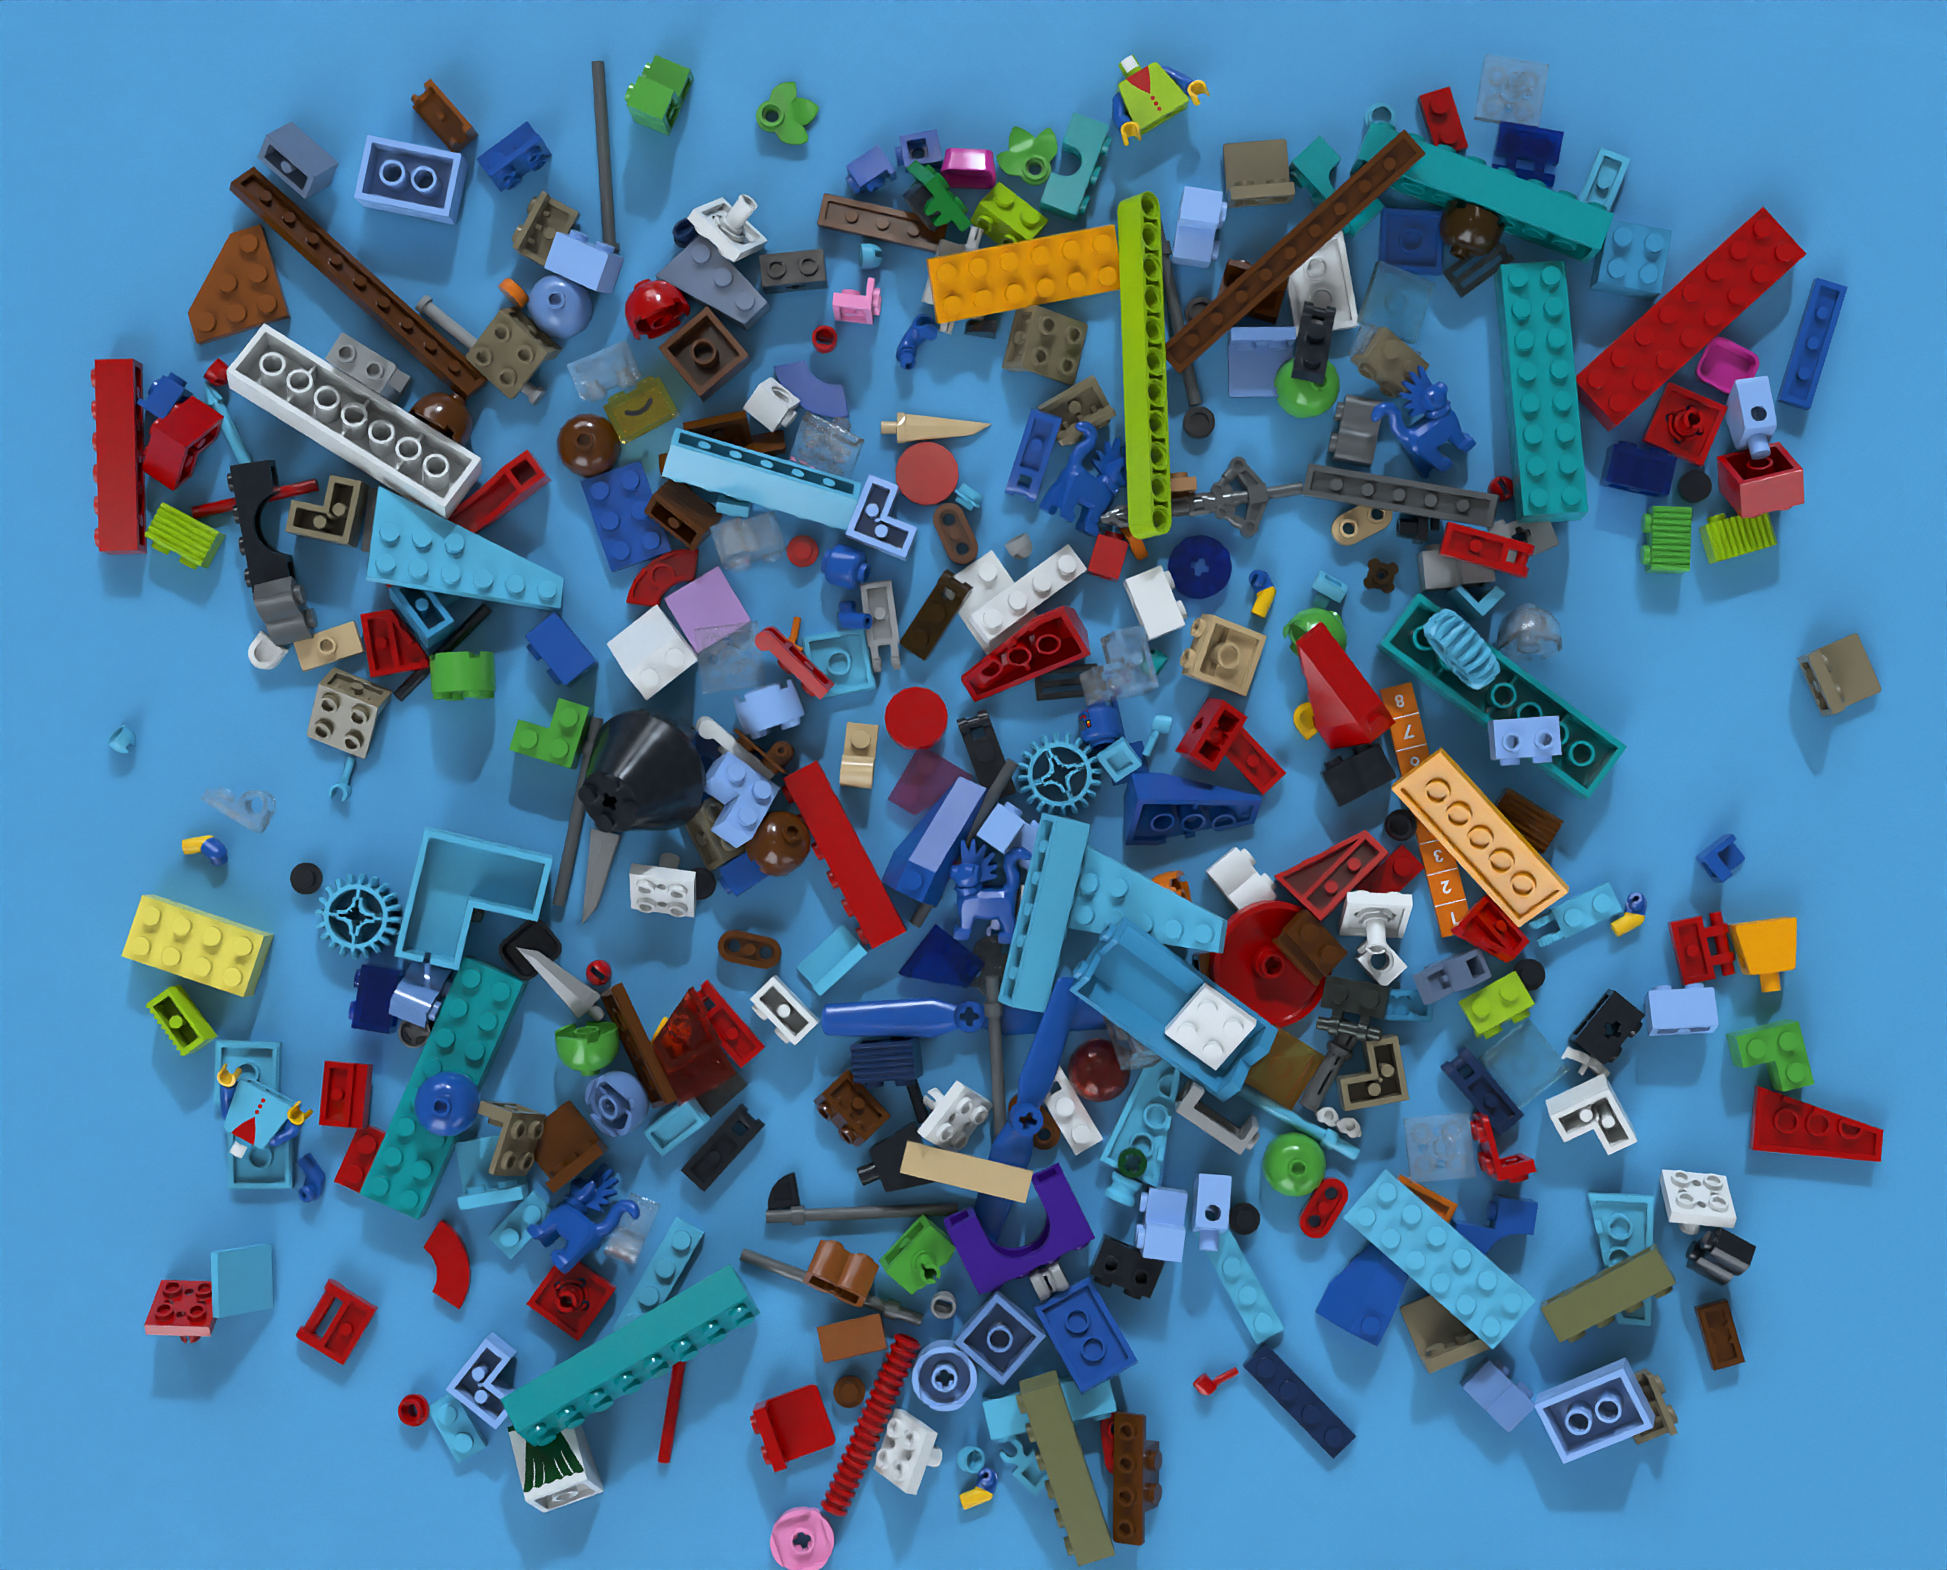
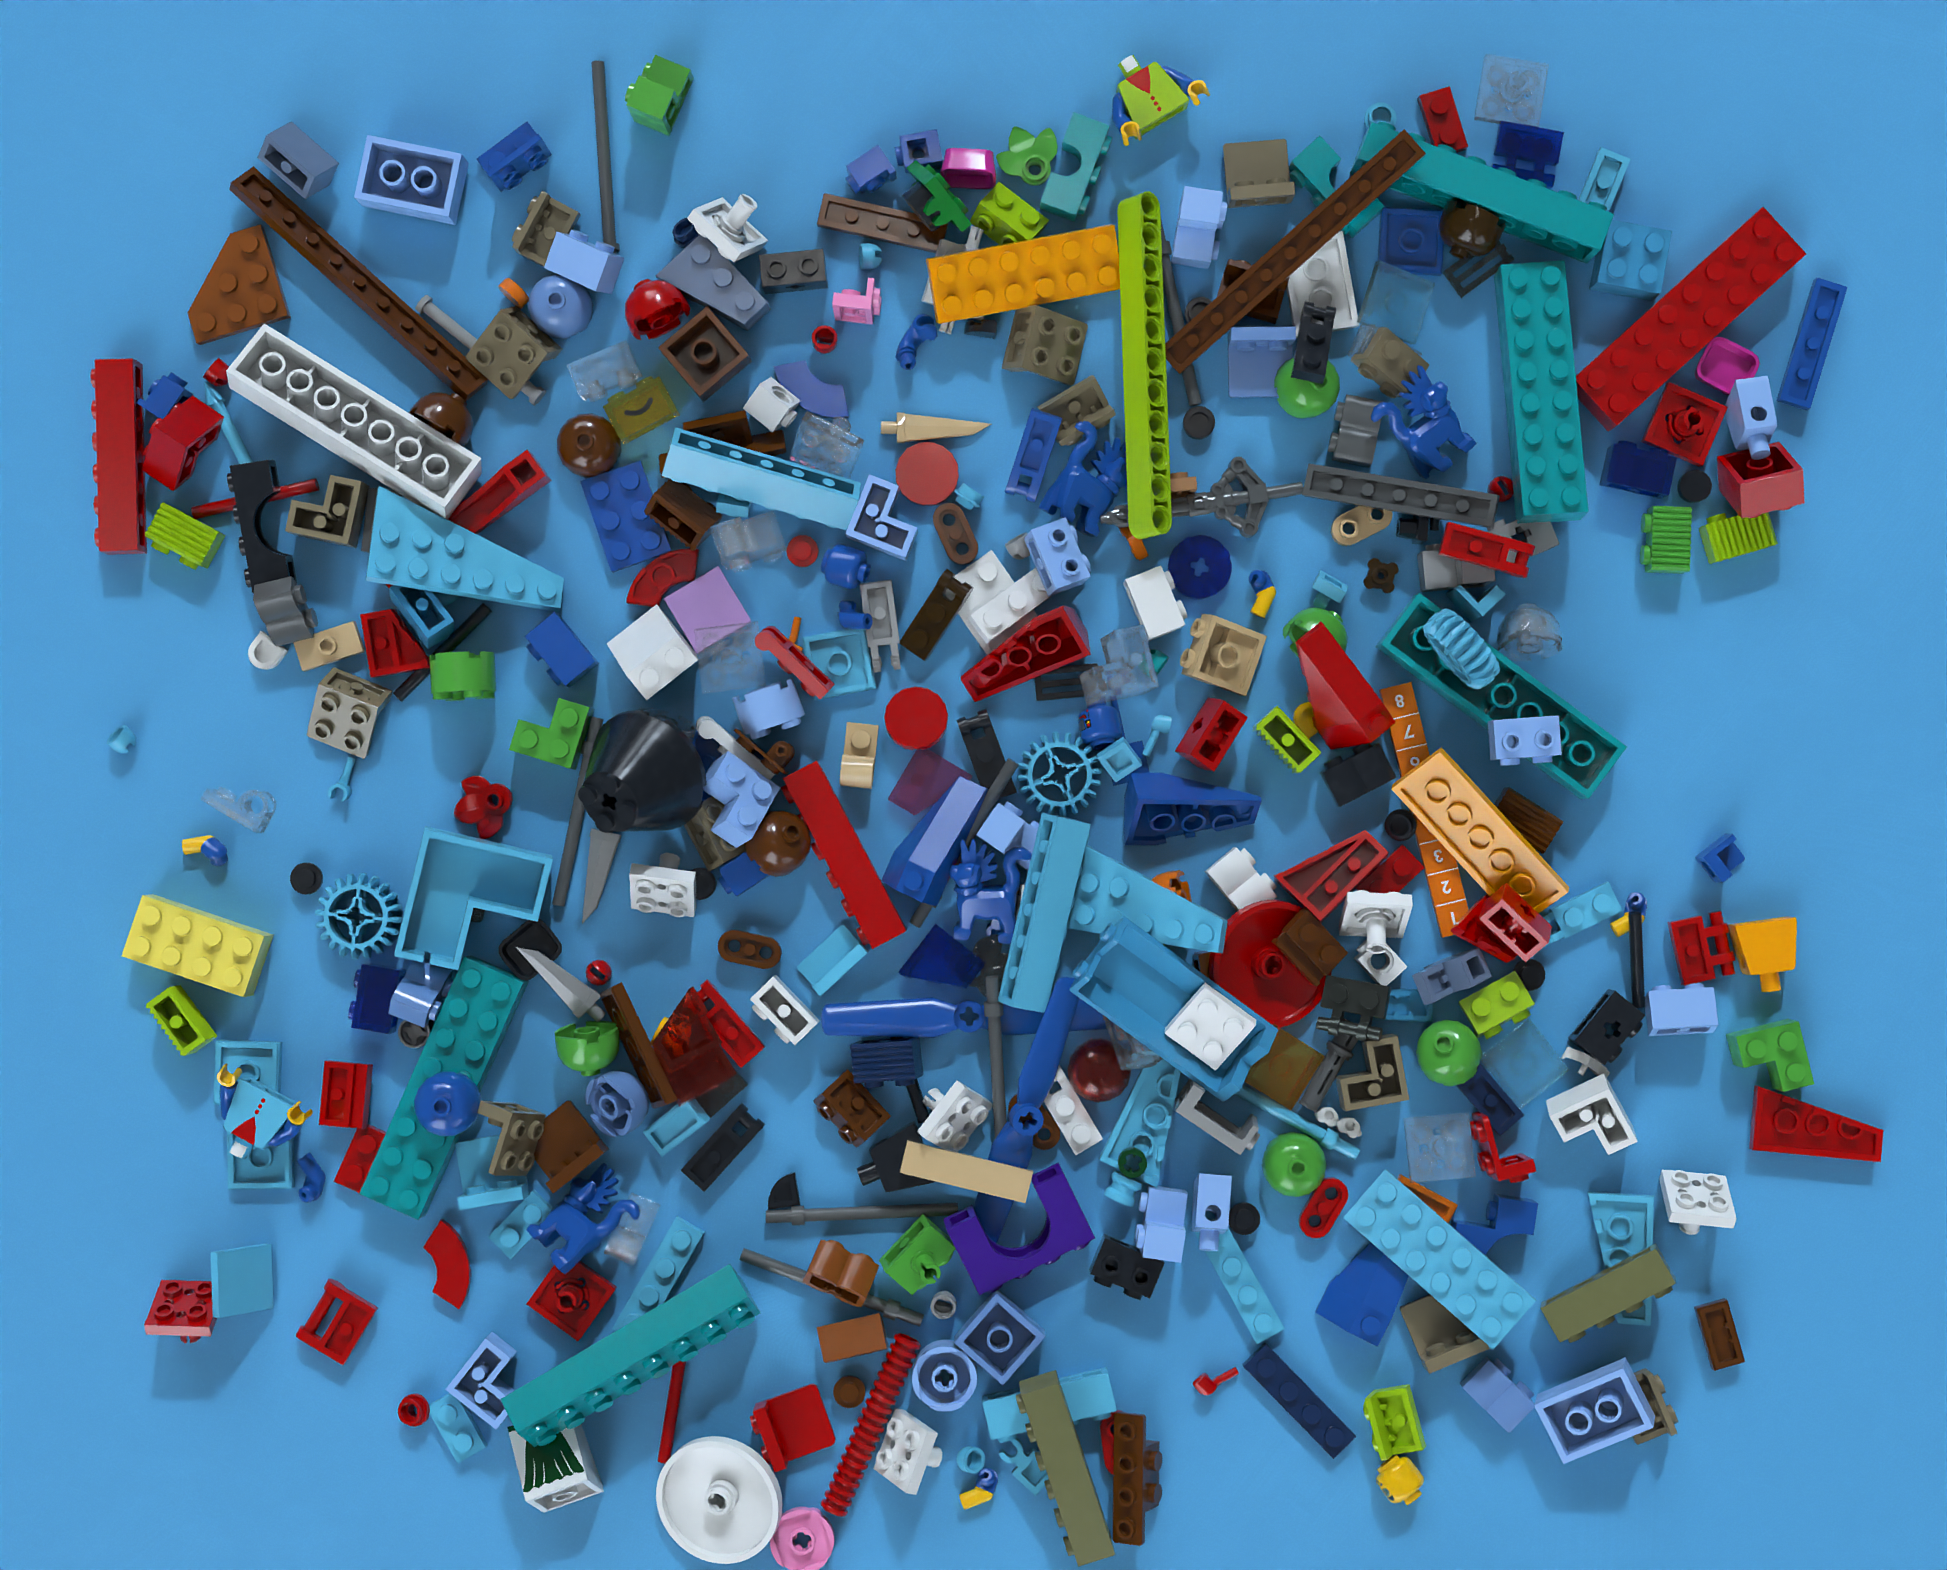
(368, 368): light grey panel -> none
(443, 117): dark orange hinge -> none
(479, 808): none -> red plate
(719, 1500): none -> white dish
(792, 114): bright green plate -> none
(1056, 1279): light grey wheel -> none
(1057, 556): none -> light blue brick
(1085, 1335): blue plate -> none
(1108, 556): red brick -> none
(1254, 762): red plate -> none
(1286, 740): none -> lime brick
(1394, 1421): none -> lime bracket
(1400, 1479): none -> yellow head
(1448, 1052): none -> bright green cylinder
(1515, 922): none -> red brick
(1636, 959): none -> black bar
(1720, 1256): black brick -> none
(1839, 674): dark tan bracket -> none

